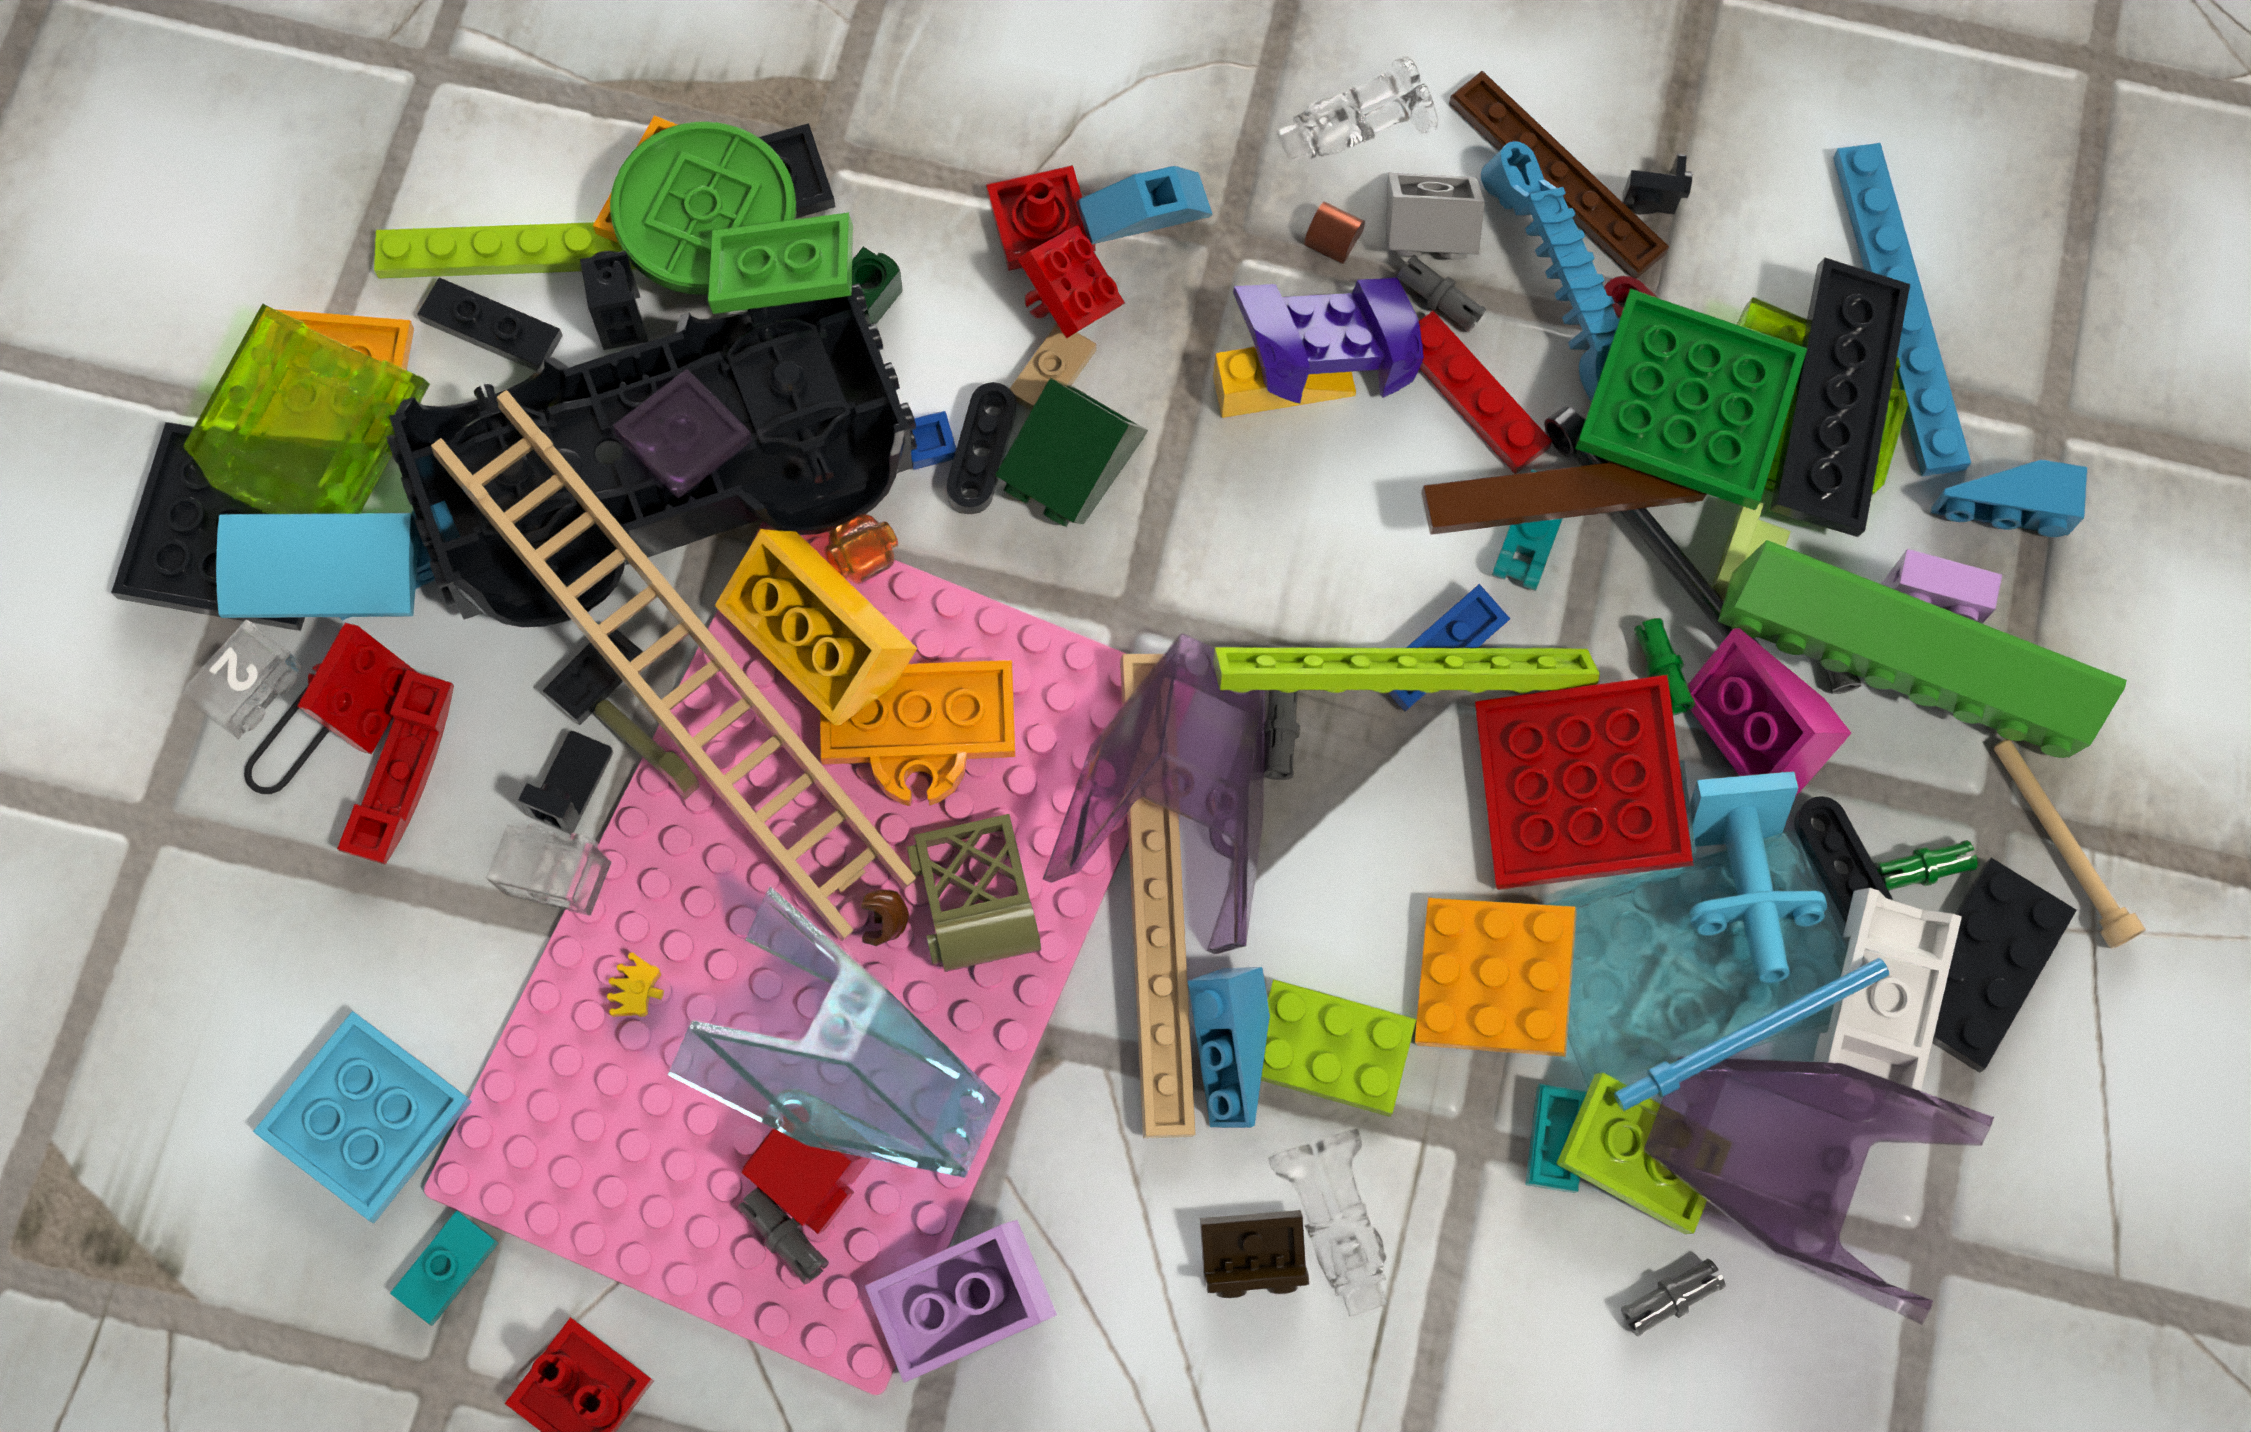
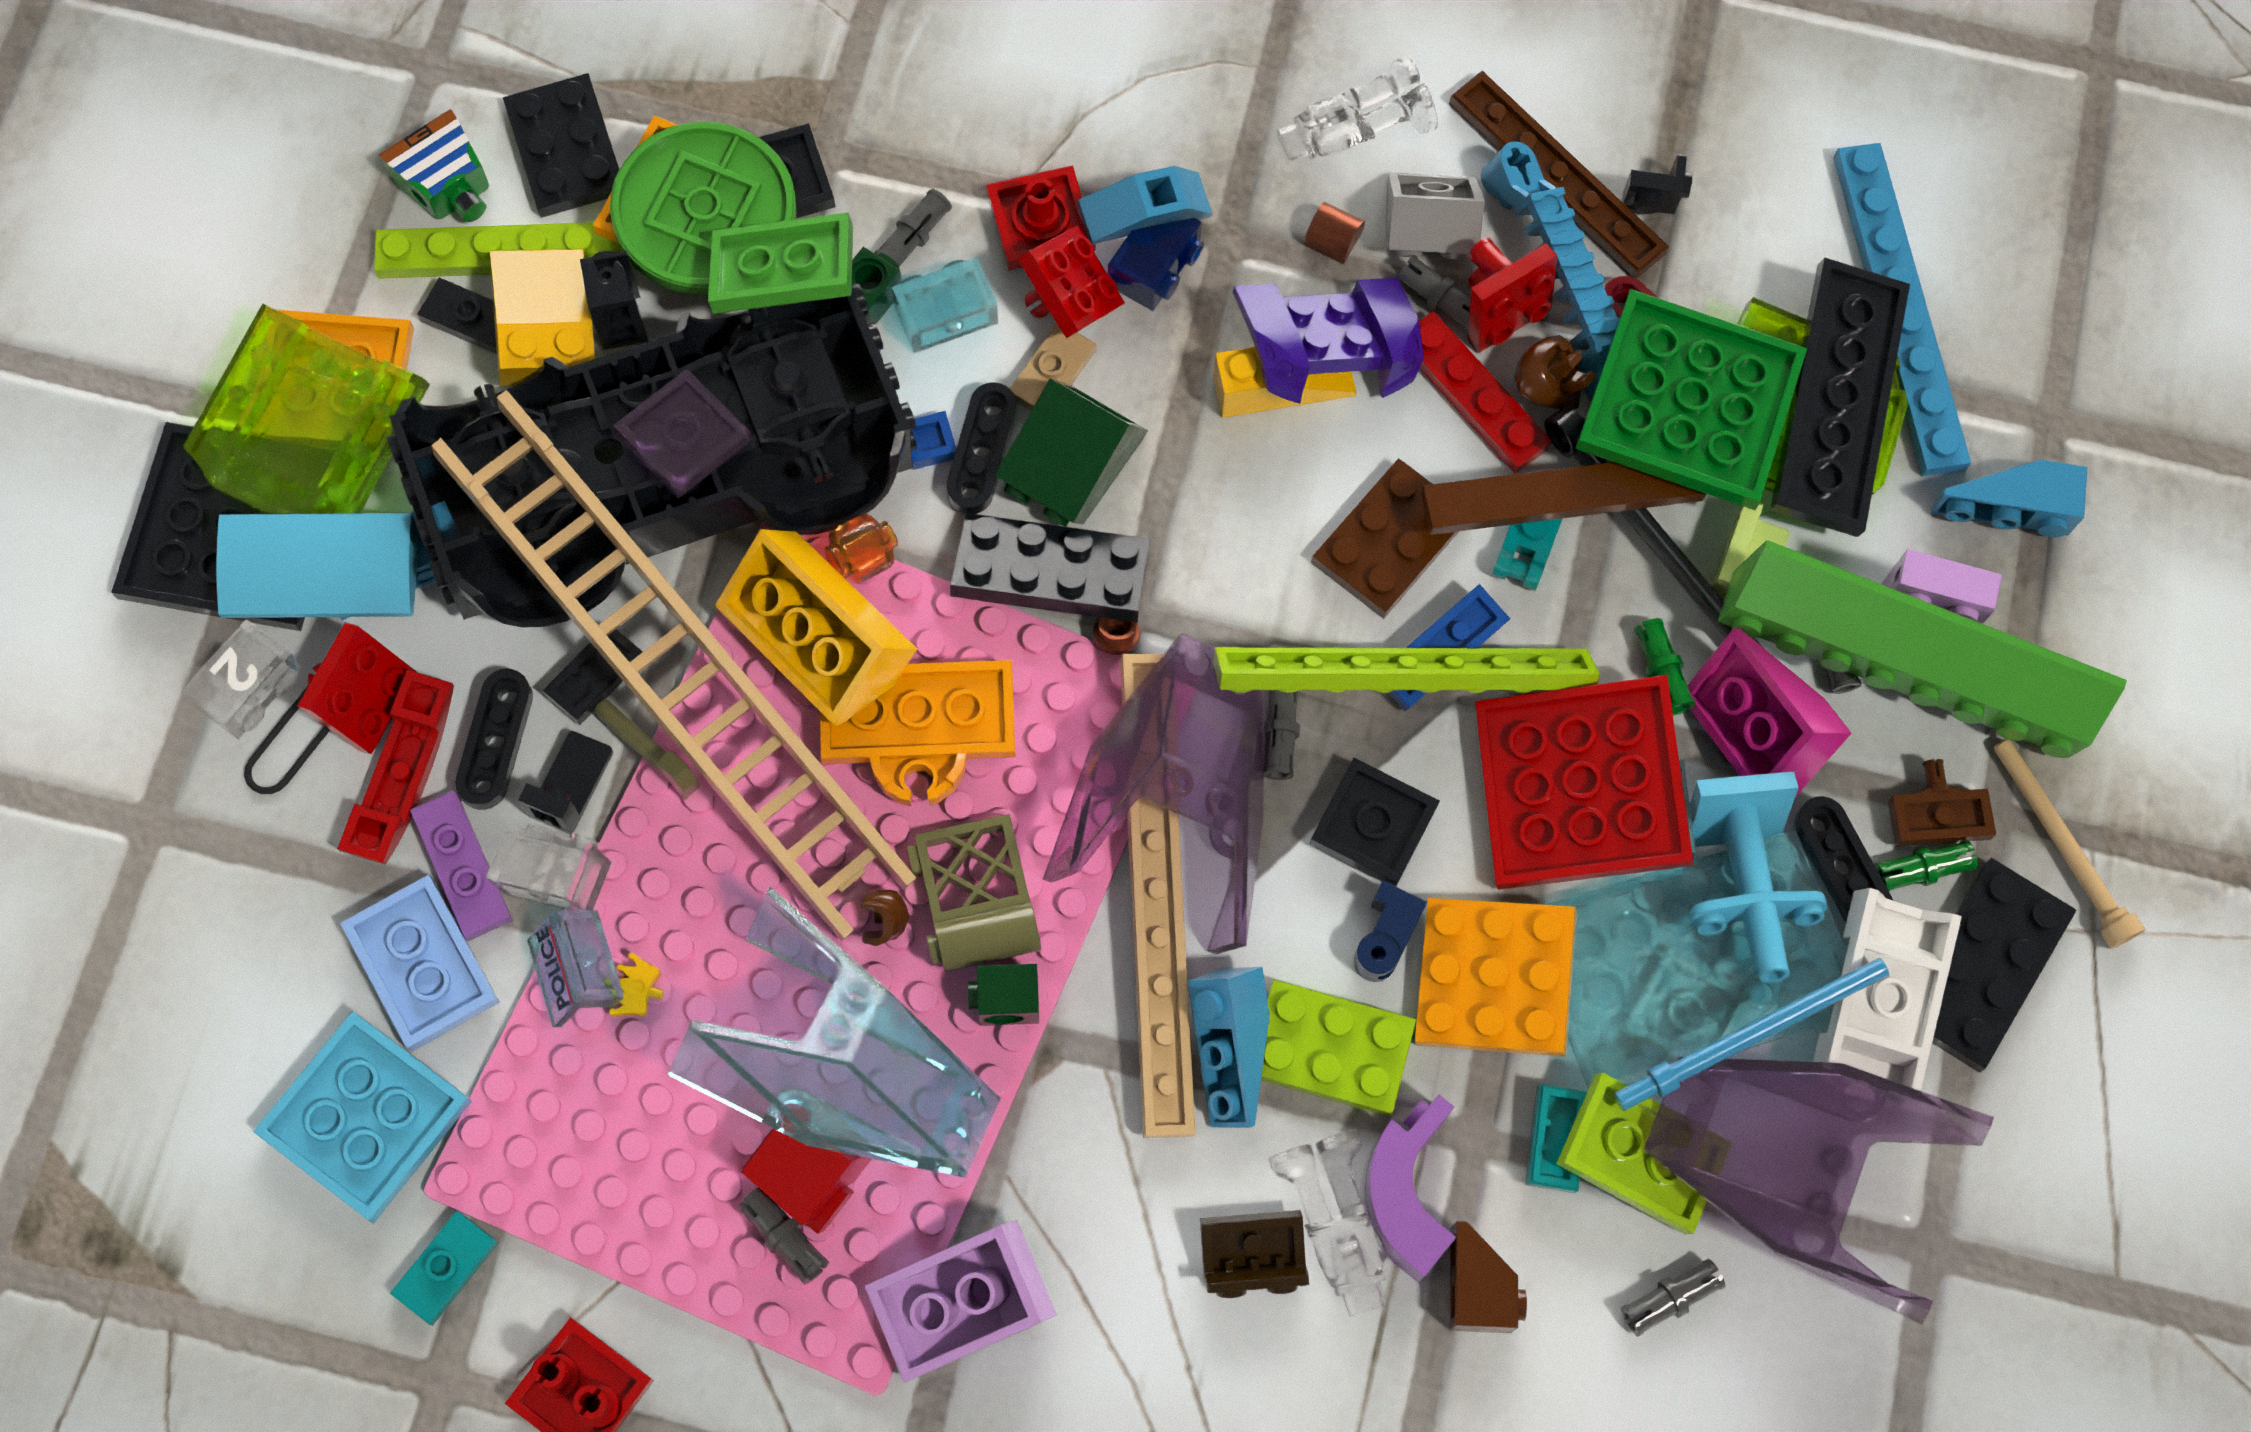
(419, 963): none -> light blue plate
(439, 169): none -> torso
(461, 865): none -> medium lavender plate
(491, 720): none -> black plate
(539, 311): none -> yellow slope
(563, 144): none -> black plate
(574, 964): none -> clear light blue panel
(914, 228): none -> dark grey pin
(945, 304): none -> clear light blue brick
(1005, 994): none -> dark green brick
(1050, 567): none -> plate
(1116, 644): none -> copper plate
(1152, 259): none -> clear blue slope
(1374, 822): none -> black plate
(1381, 950): none -> dark blue leg
(1383, 542): none -> reddish brown plate
(1407, 1230): none -> medium lavender arch
(1482, 1286): none -> reddish brown slope
(1507, 292): none -> red plate
(1551, 374): none -> reddish brown piece
(1941, 812): none -> reddish brown plate

